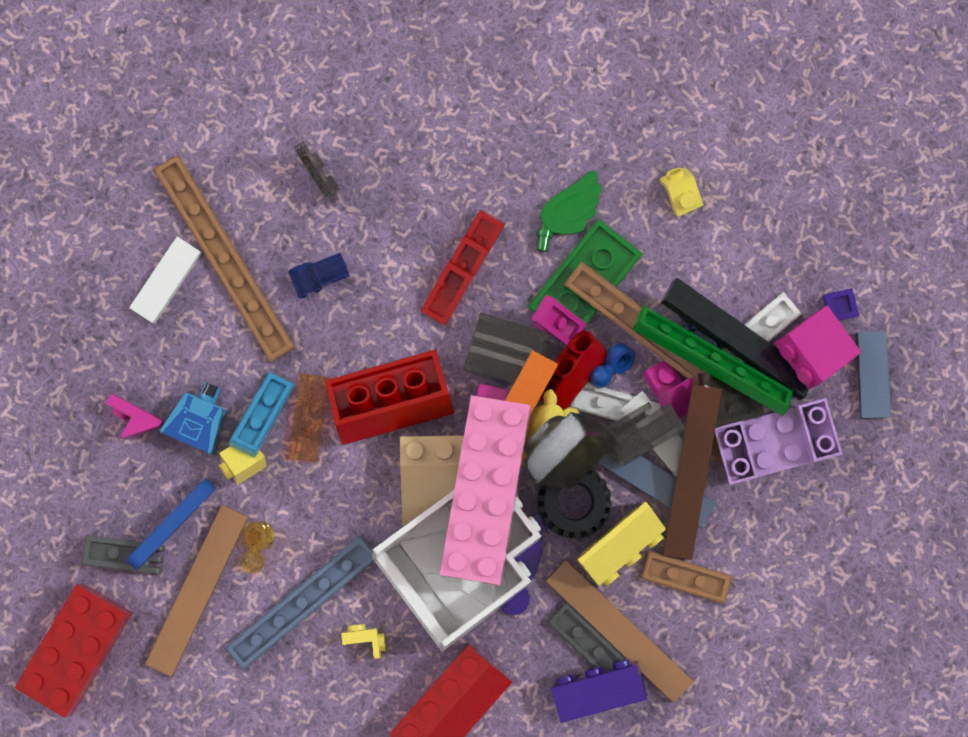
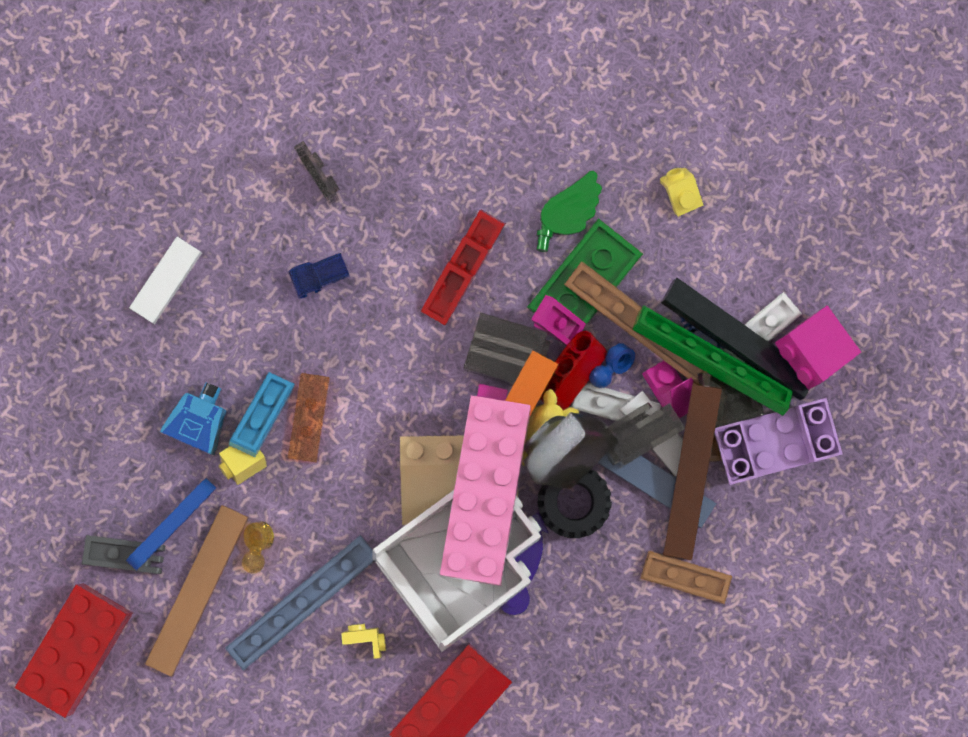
(140, 421): dark pink slope -> none
(224, 258): medium nougat tile -> none
(389, 397): red slope -> none
(584, 637): dark grey tile -> none
(599, 690): dark purple brick -> none
(619, 631): medium nougat tile -> none
(621, 544): light yellow slope -> none
(842, 304): dark purple plate -> none
(873, 375): sand blue tile -> none

